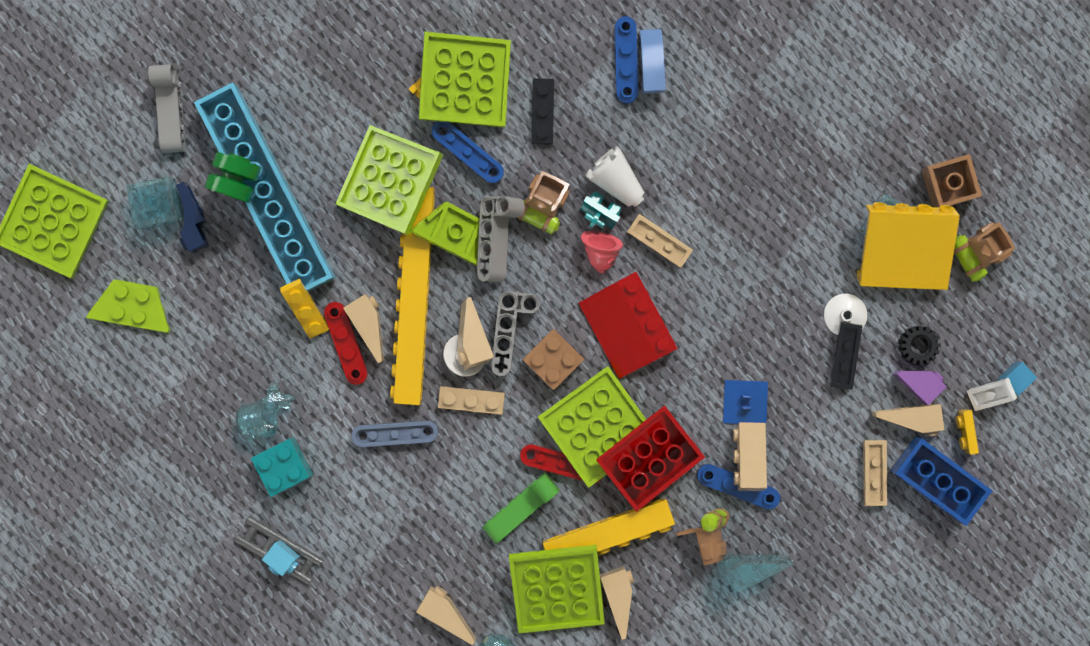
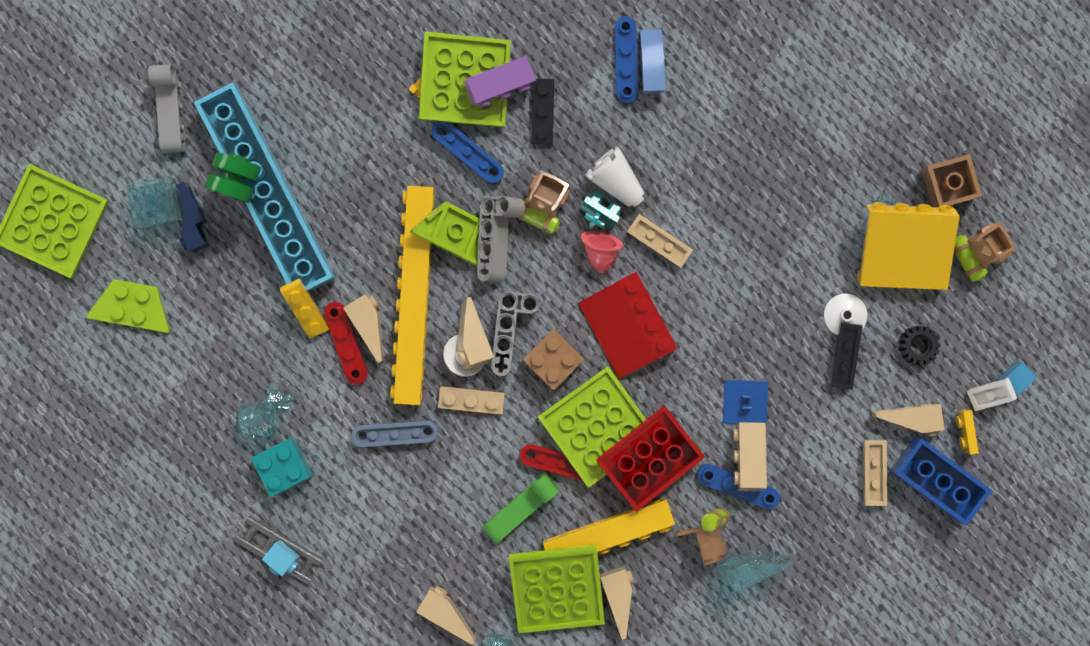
(389, 179): lime plate -> none
(499, 82): none -> medium lavender brick
(922, 384): medium lavender slope -> none

